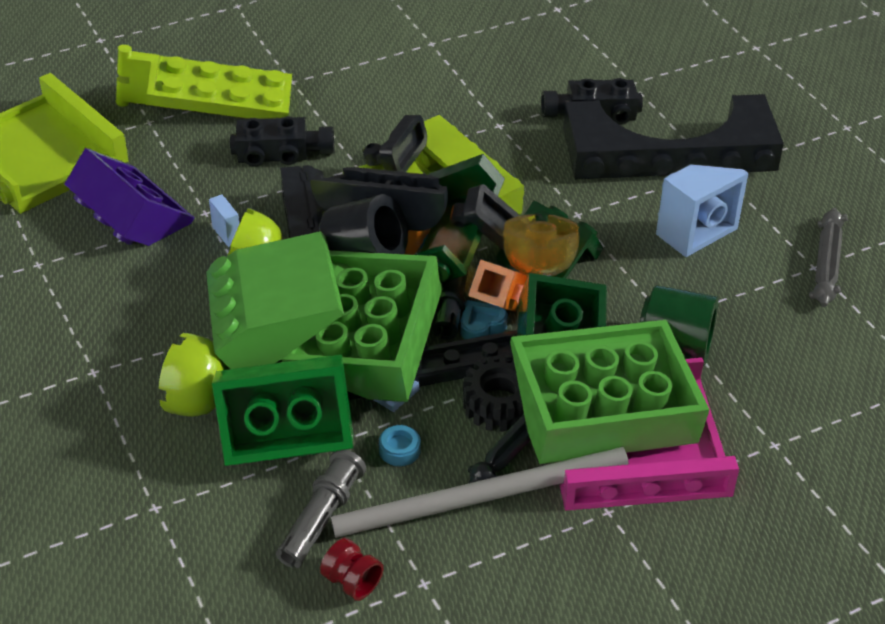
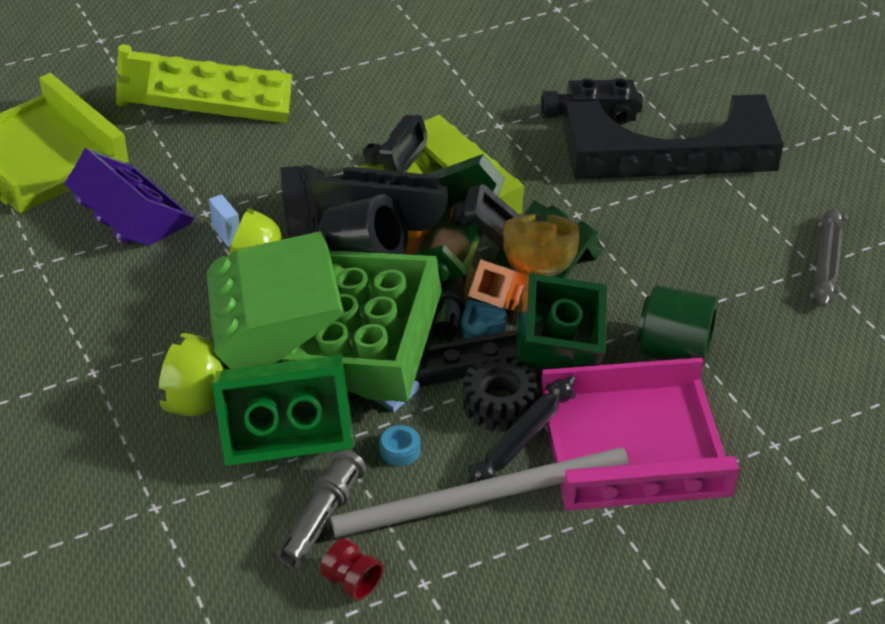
(275, 136): black brick -> none
(607, 390): bright green slope -> none
(700, 206): light blue slope -> none

